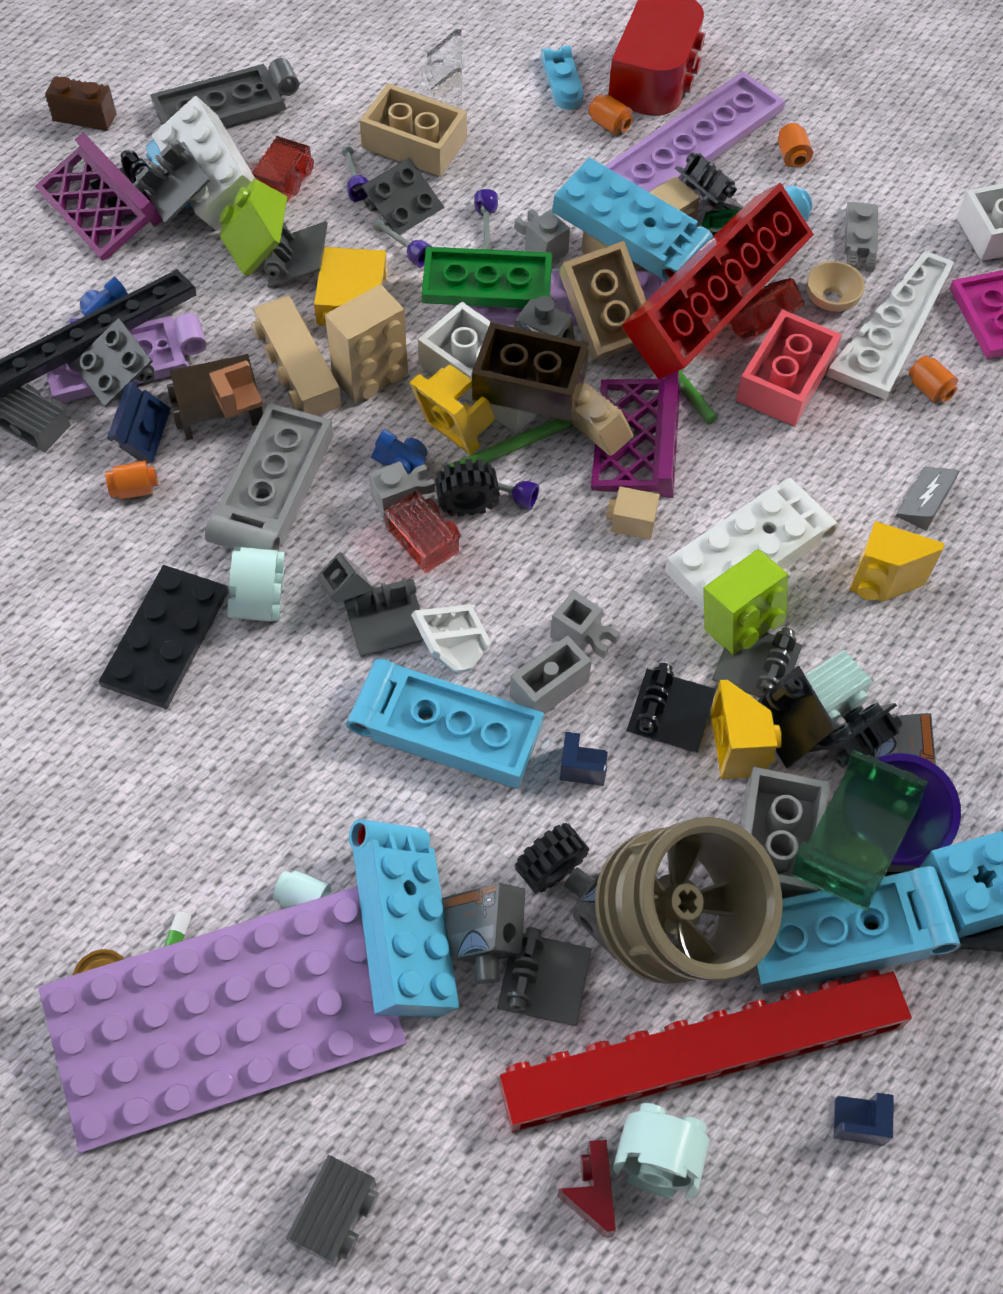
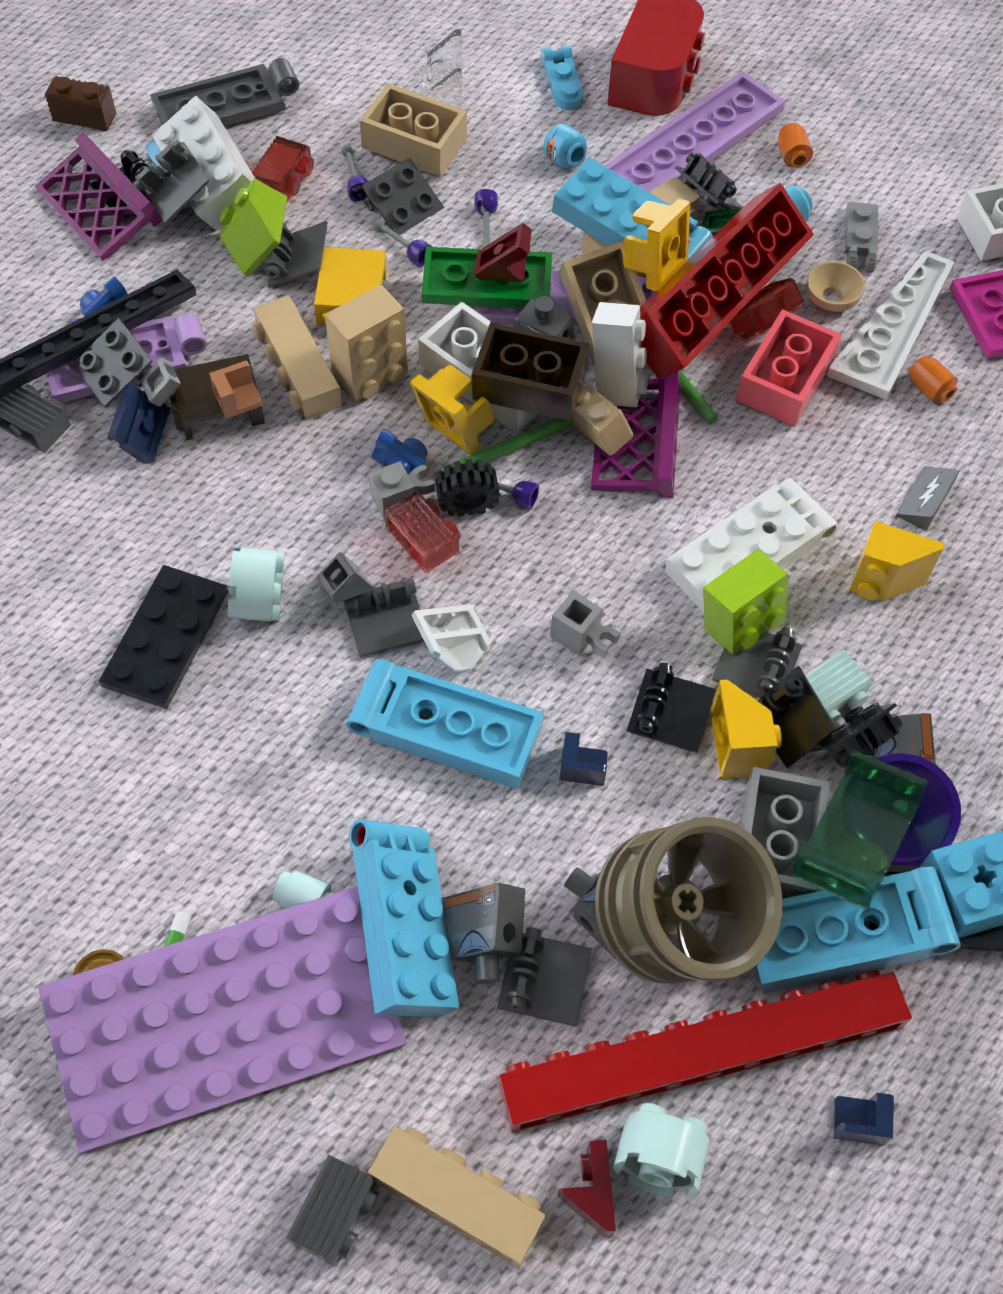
(131, 480): orange brick -> none
(160, 382): none -> light grey plate
(270, 480): light grey hinge -> none
(458, 1196): none -> tan brick
(505, 256): none -> dark red slope
(544, 233): light grey brick -> none
(551, 676): light grey brick -> none
(551, 858): black tyre -> none
(565, 146): none -> medium azure head
(610, 114): orange brick -> none
(619, 353): none -> white brick
(633, 512): tan brick -> none
(665, 245): none -> yellow panel

